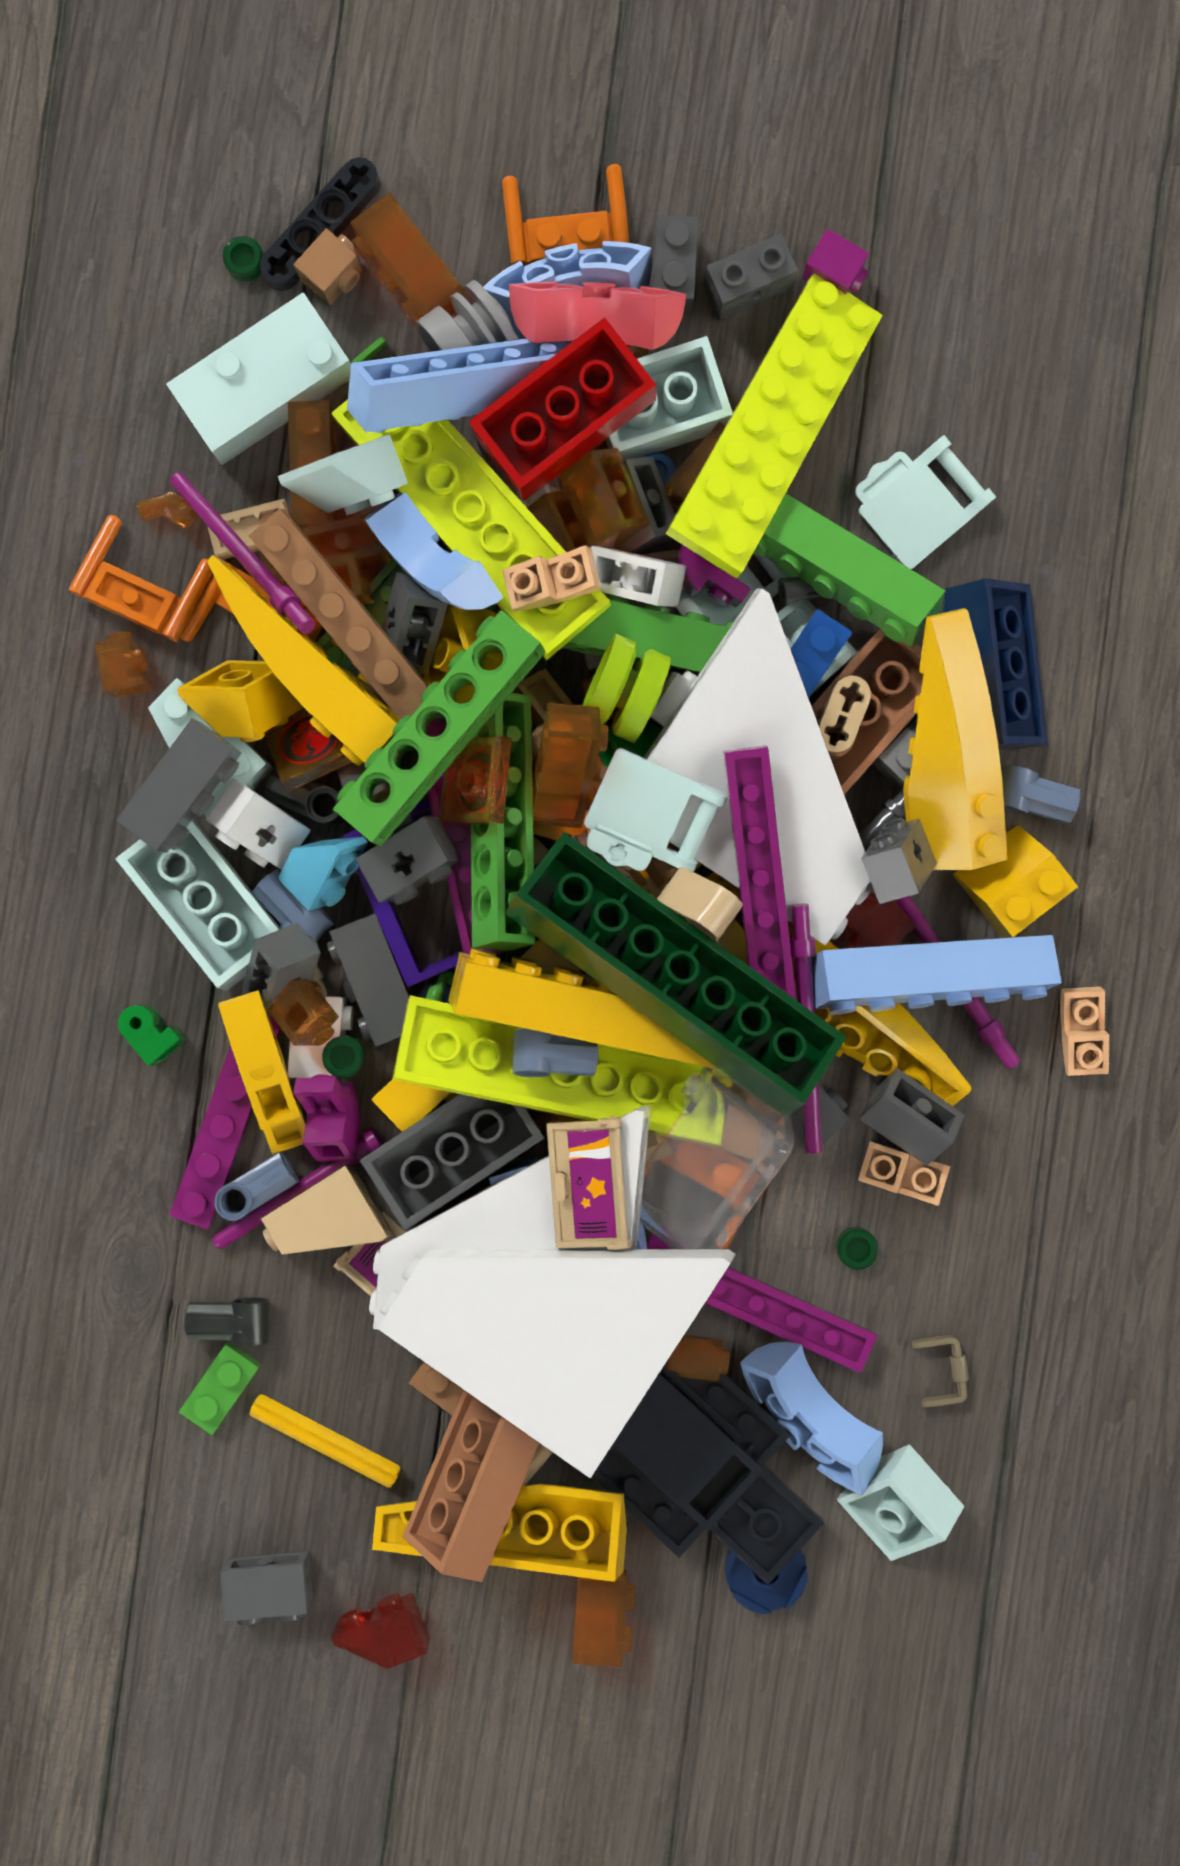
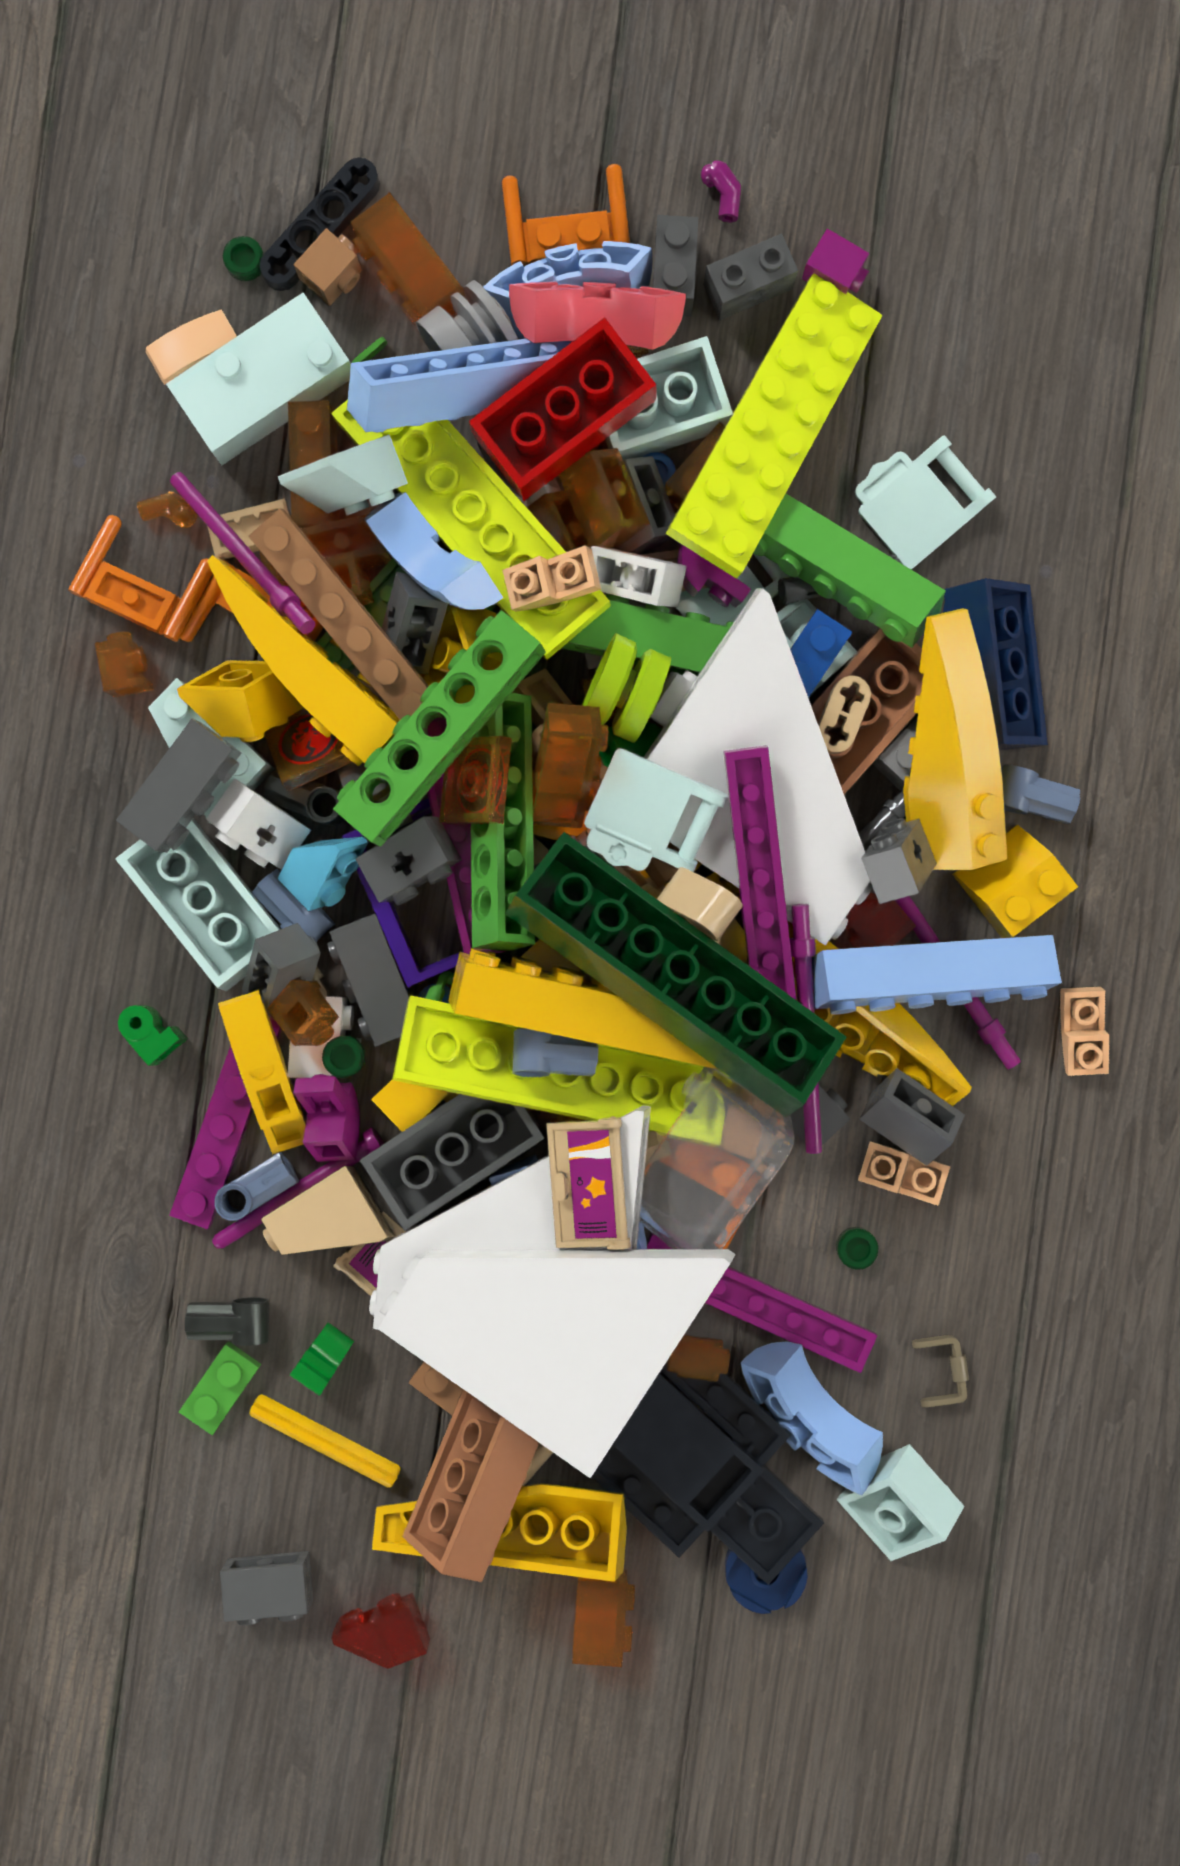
(189, 344): none -> light nougat slope
(322, 1358): none -> green leg
(721, 176): none -> magenta arm

